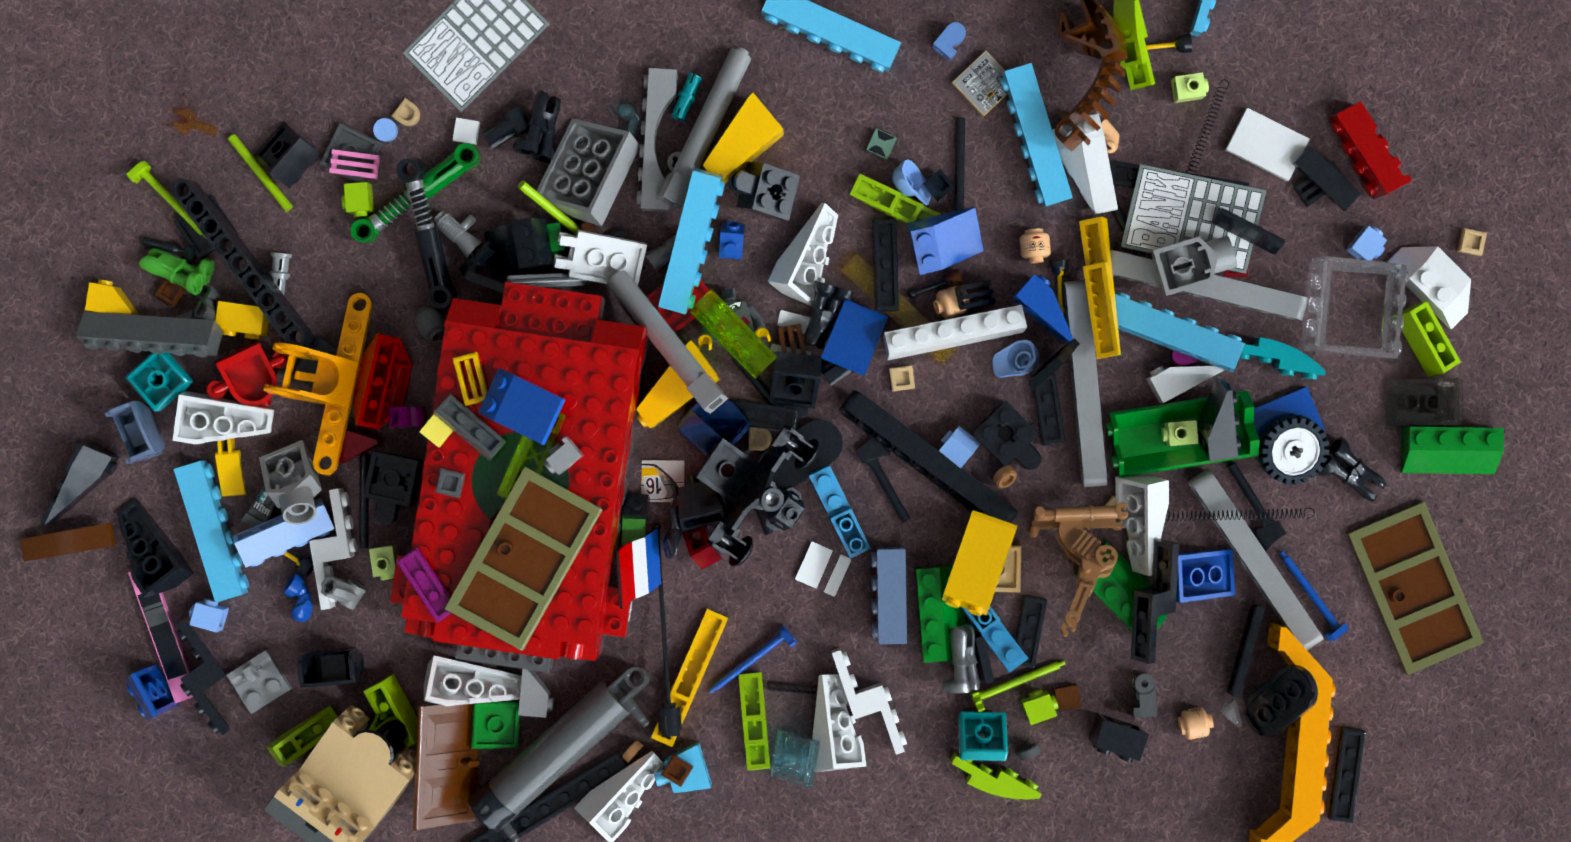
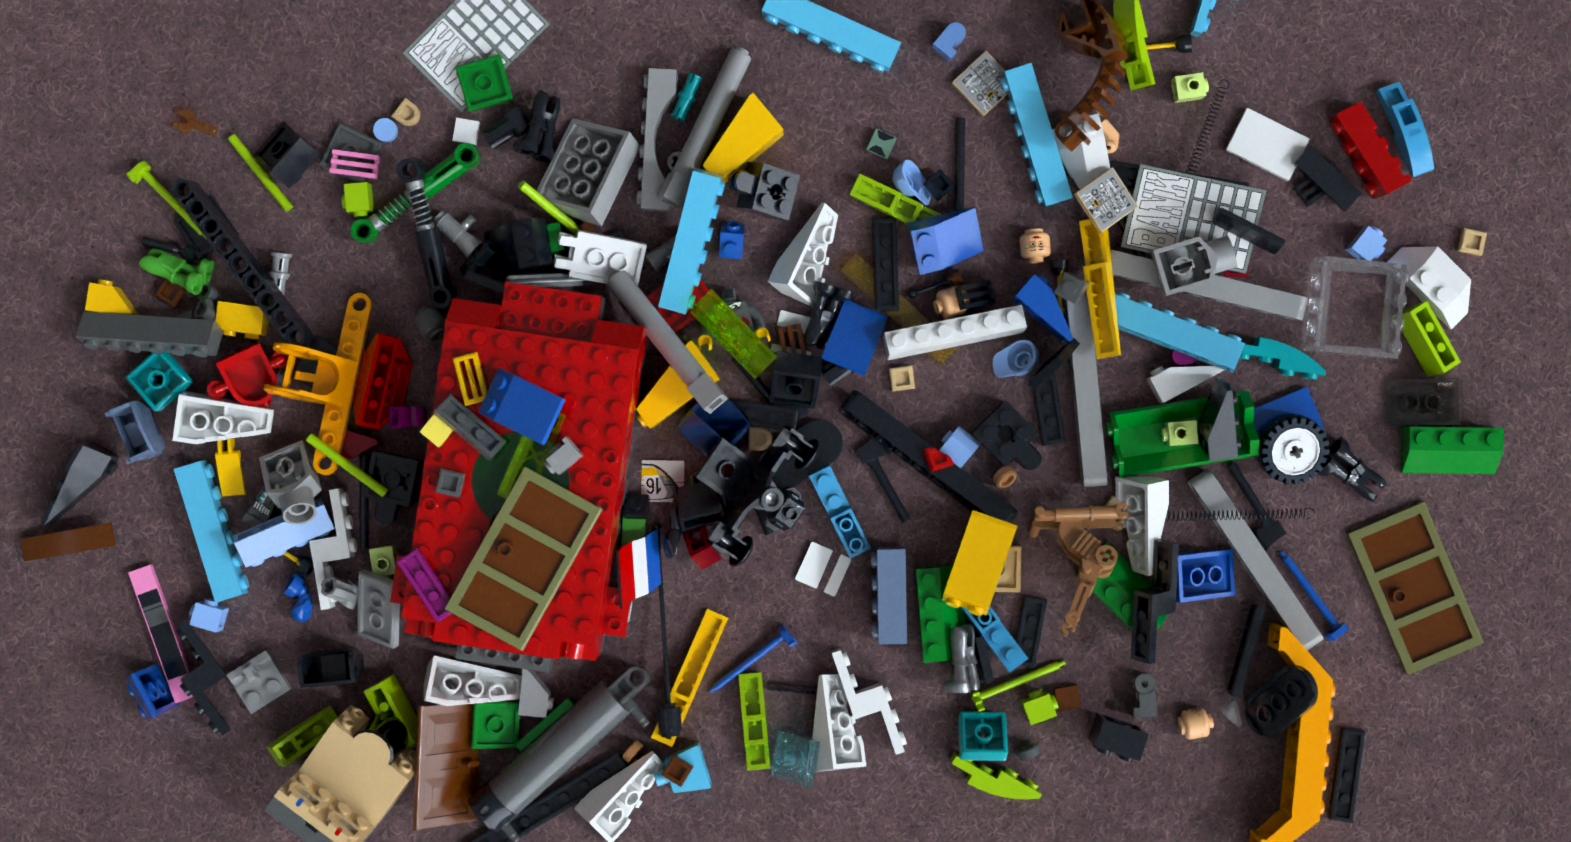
(153, 557): black wedge -> none
(347, 465): none -> lime bar
(376, 614): none -> light grey tile
(484, 83): none -> green tile
(545, 723): none -> green tile
(631, 118): clear light blue arm -> none
(936, 459): none -> red tile
(1072, 287): none -> dark grey brick
(1105, 200): none -> tile
(1408, 128): none -> dark azure slope

